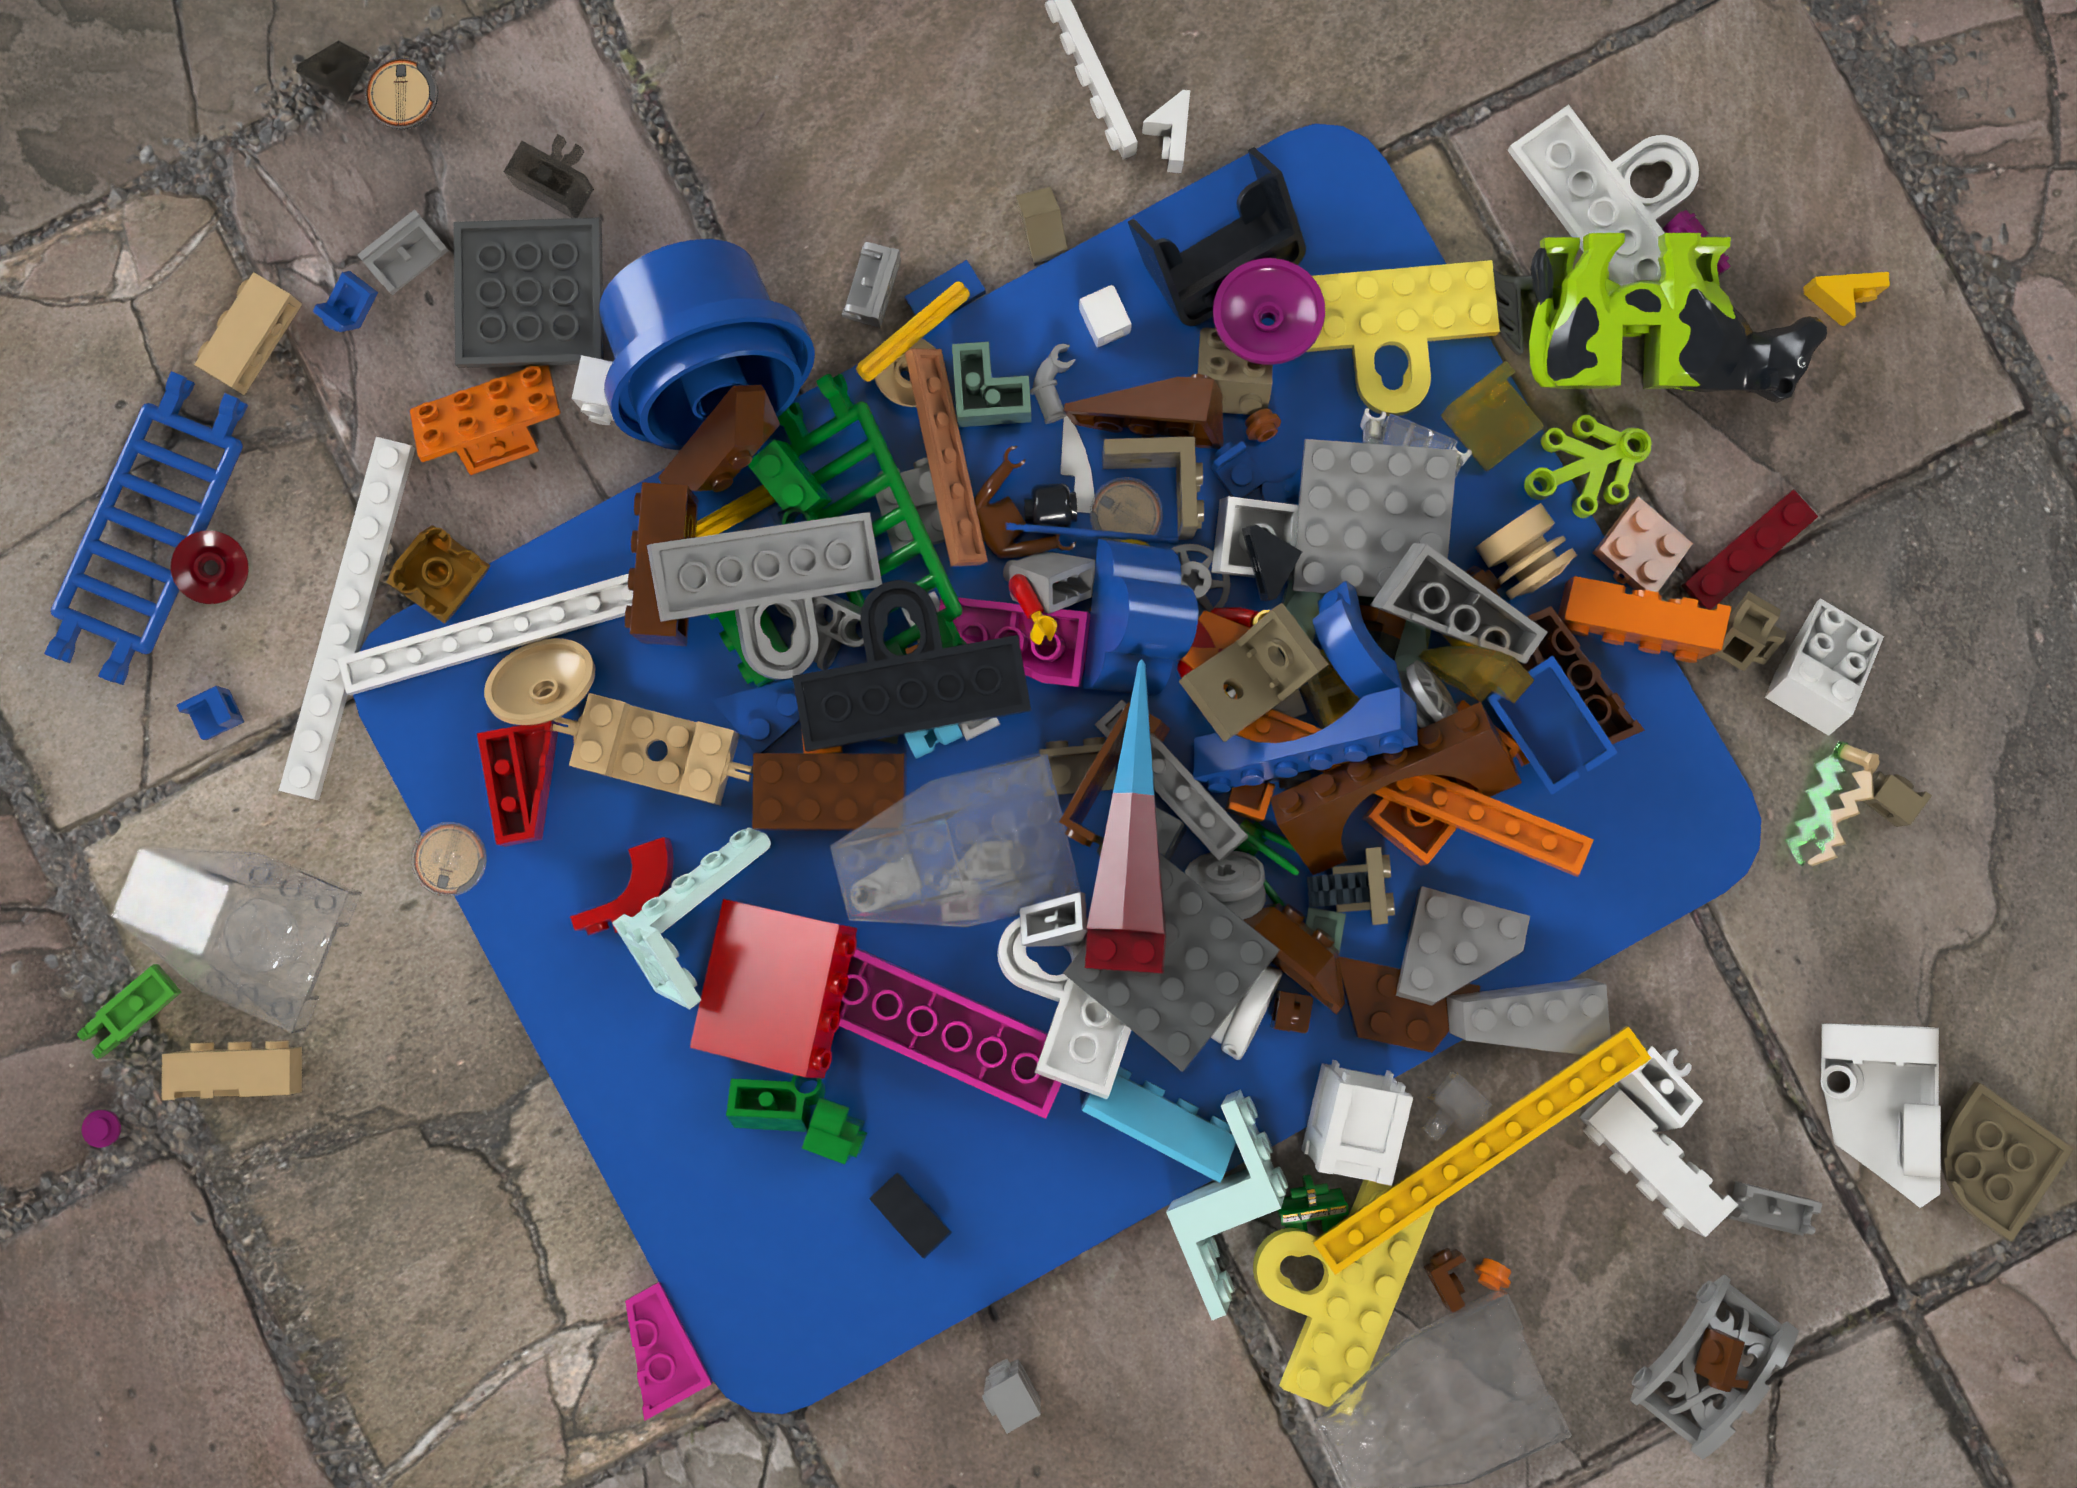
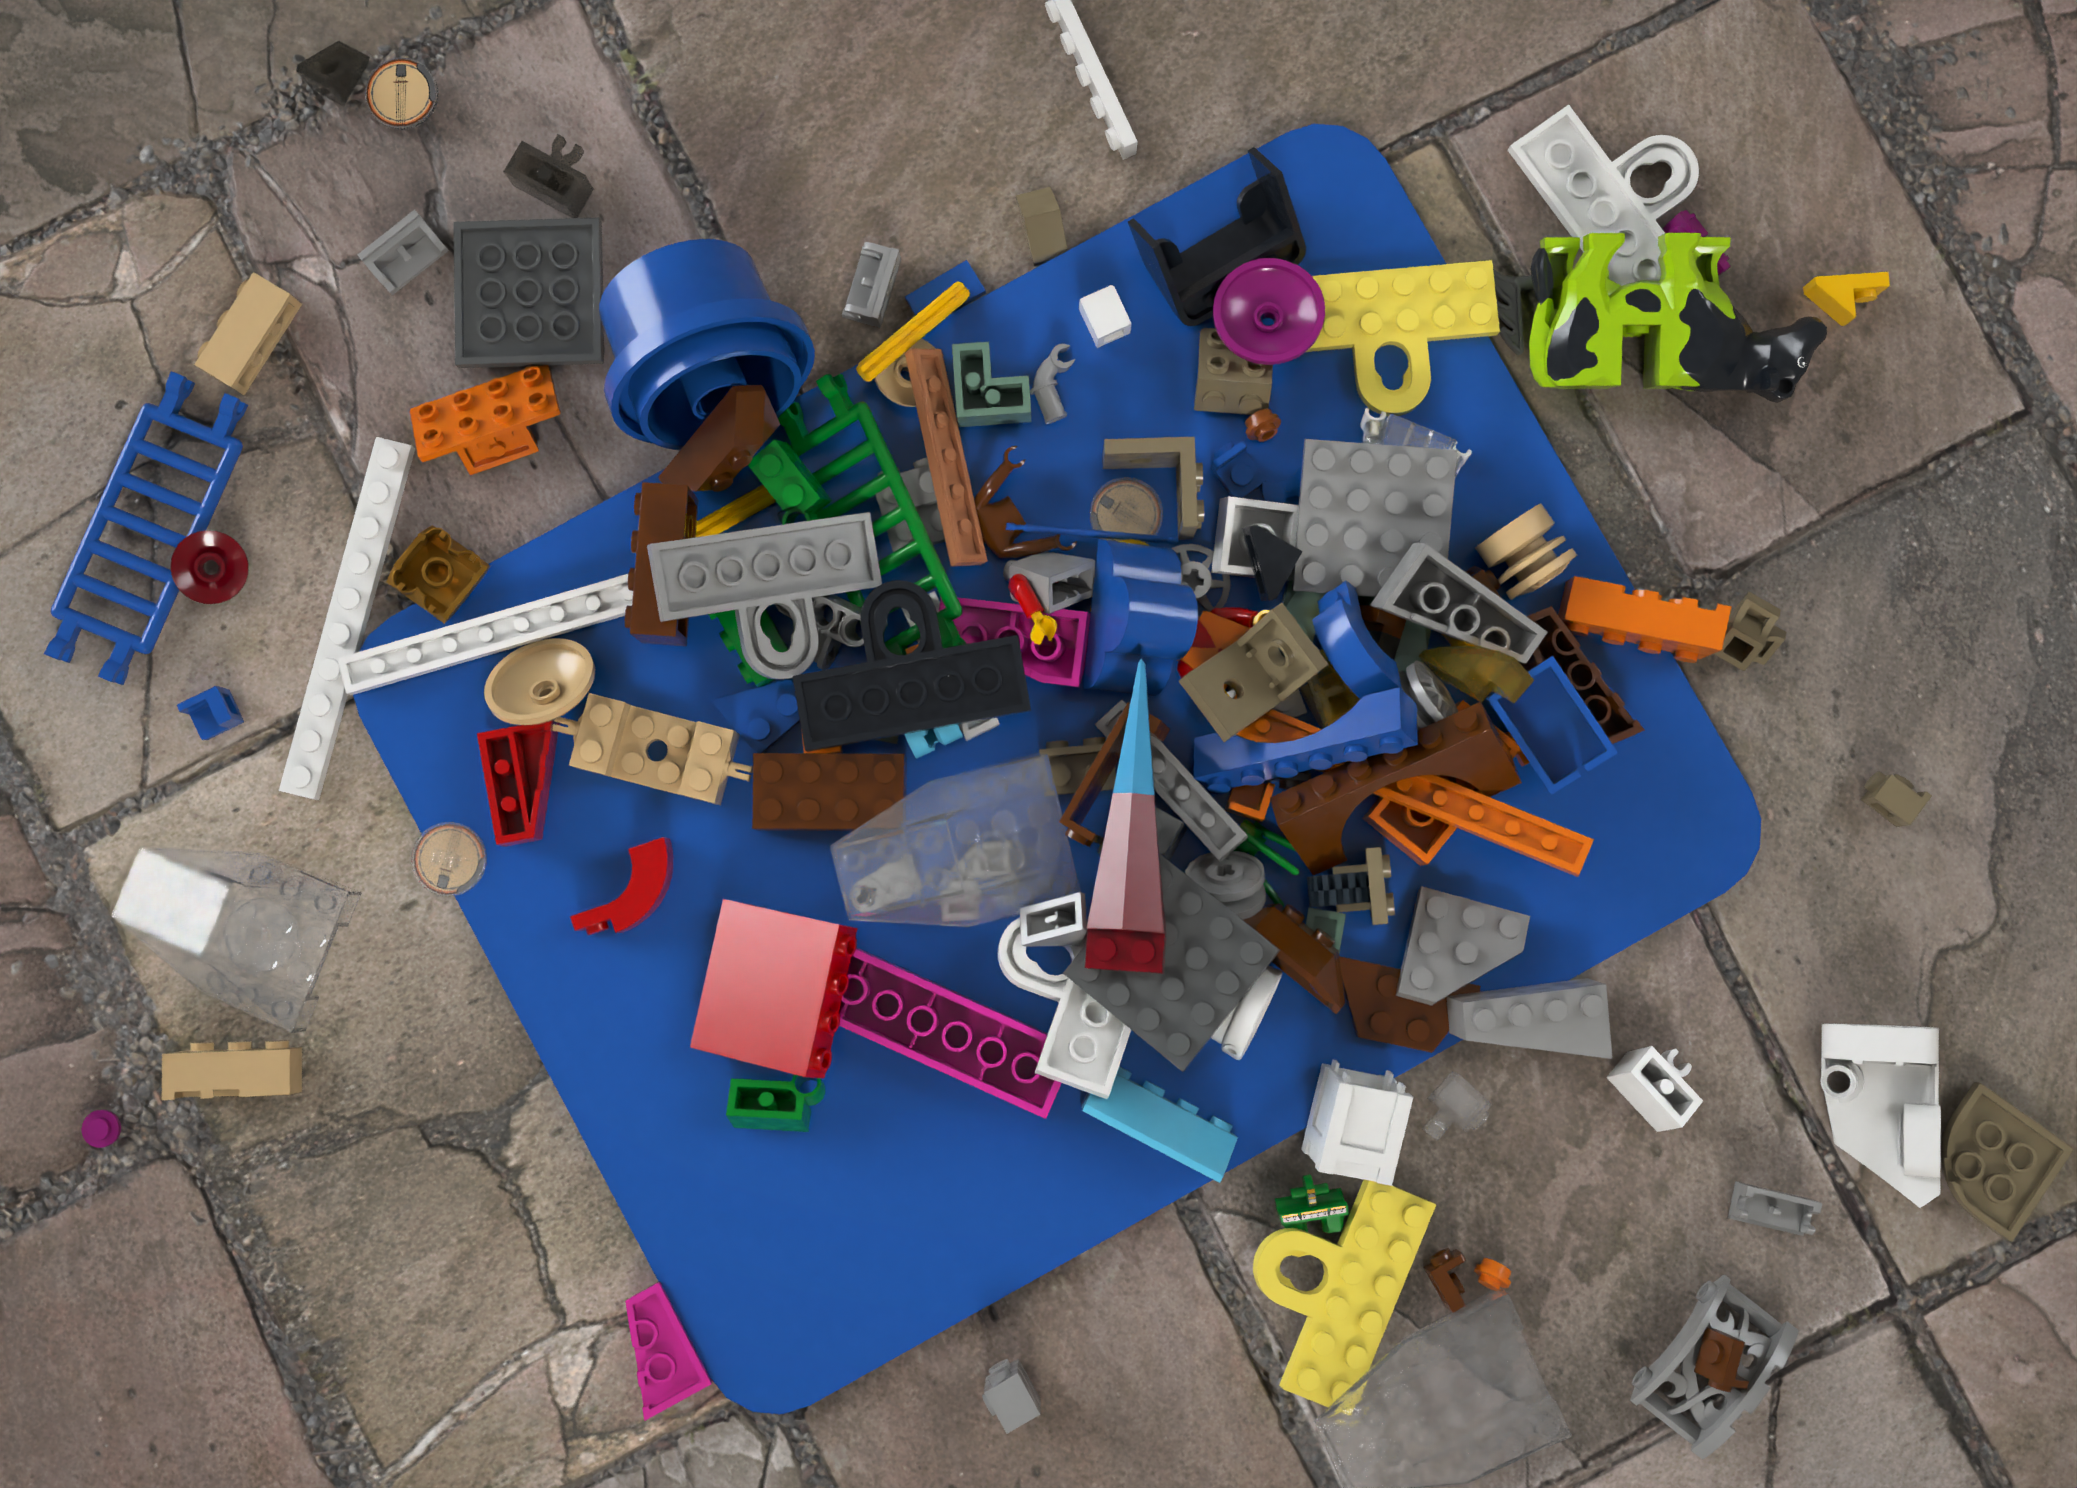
(131, 1009): bright green hinge -> none
(347, 303): blue bracket -> none
(589, 389): white brick -> none
(644, 930): light aqua bracket -> none
(834, 1132): green hinge -> none
(910, 1215): black slope -> none
(1051, 505): black head -> none
(1076, 464): white sticker -> none
(1165, 407): reddish brown wedge -> none
(1172, 124): white slope -> none
(1227, 1204): light aqua bracket -> none
(1291, 1012): reddish brown bracket -> none
(1481, 1150): yellow plate -> none
(1492, 418): clear yellow bracket -> none
(1592, 461): lime plant -> none
(1642, 547): plate -> none
(1655, 1163): white wedge -> none
(1749, 550): dark red plate -> none
(1824, 815): piece -> none
(1825, 668): white slope -> none

